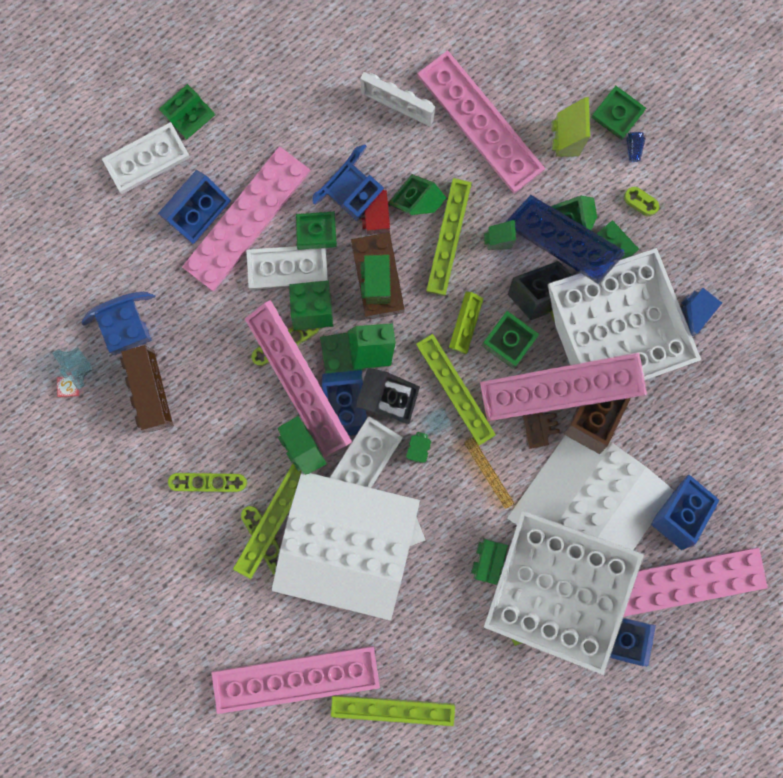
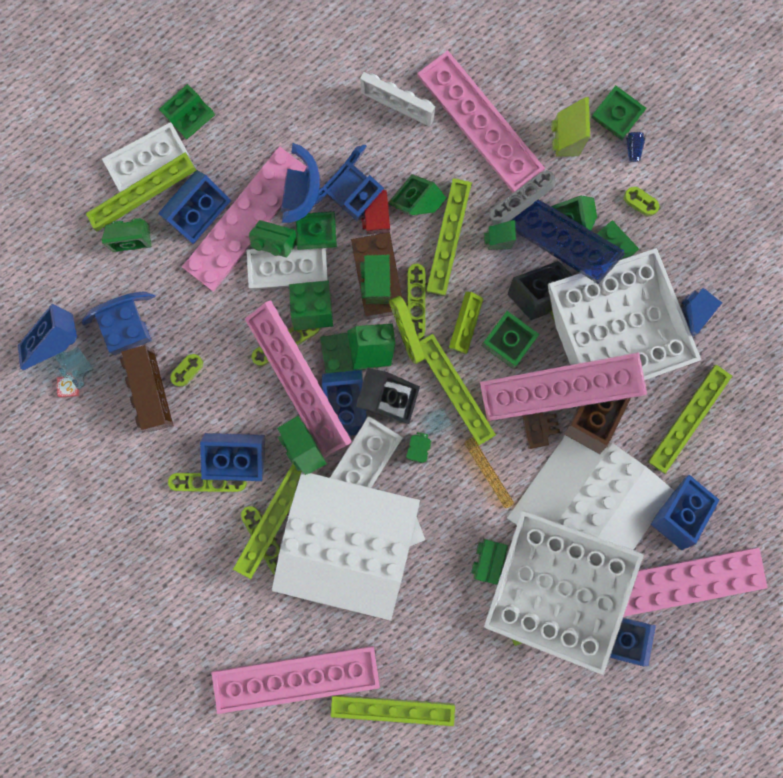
(47, 337): none -> blue slope
(127, 235): none -> green slope
(141, 191): none -> lime plate
(182, 367): none -> lime beam
(232, 457): none -> blue slope
(273, 238): none -> green brick
(300, 187): none -> blue piece
(406, 329): none -> lime beam
(419, 301): none -> lime beam
(525, 200): none -> light grey beam
(689, 419): none -> lime plate

